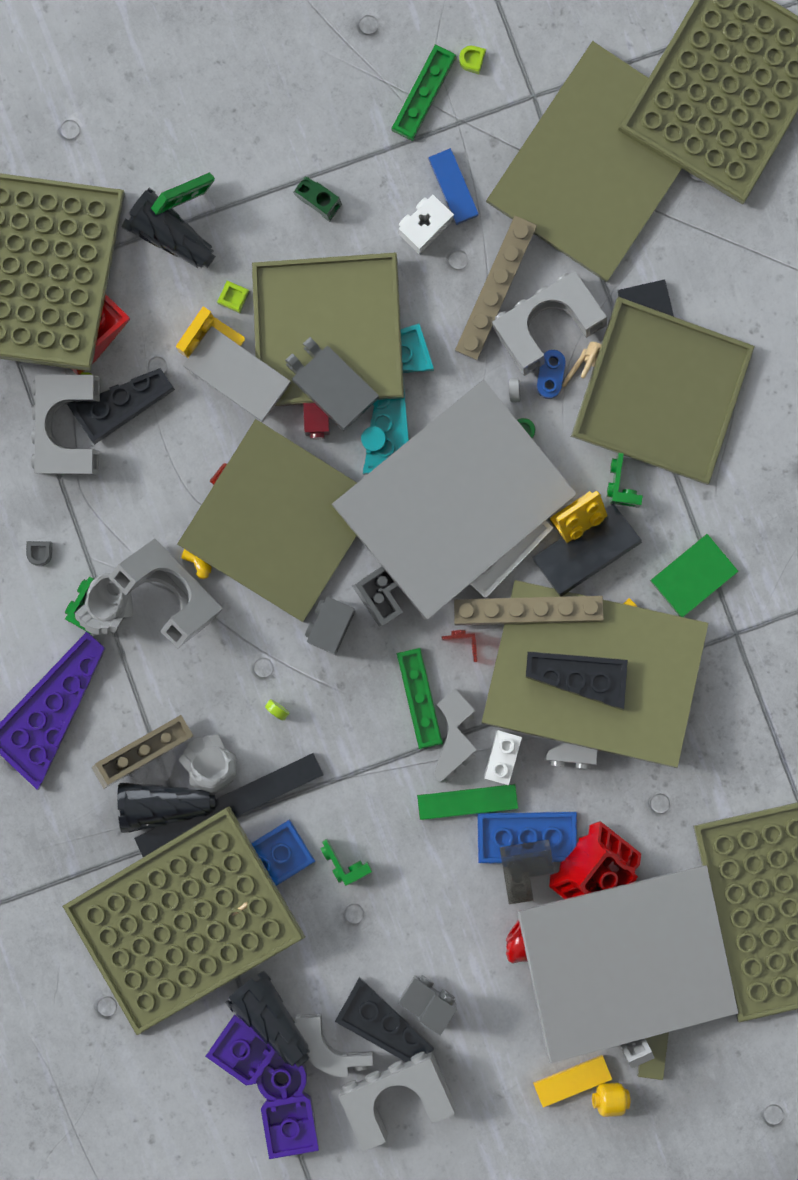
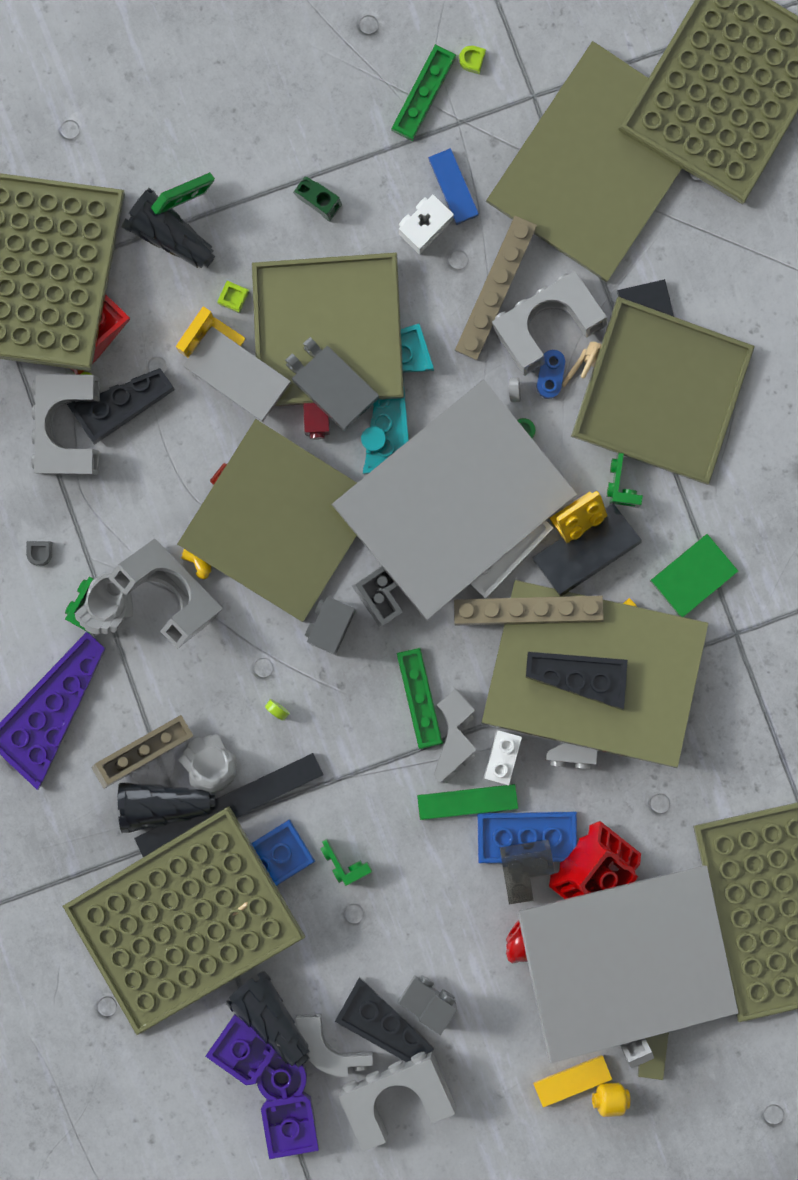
(461, 634): clear red bracket -> none

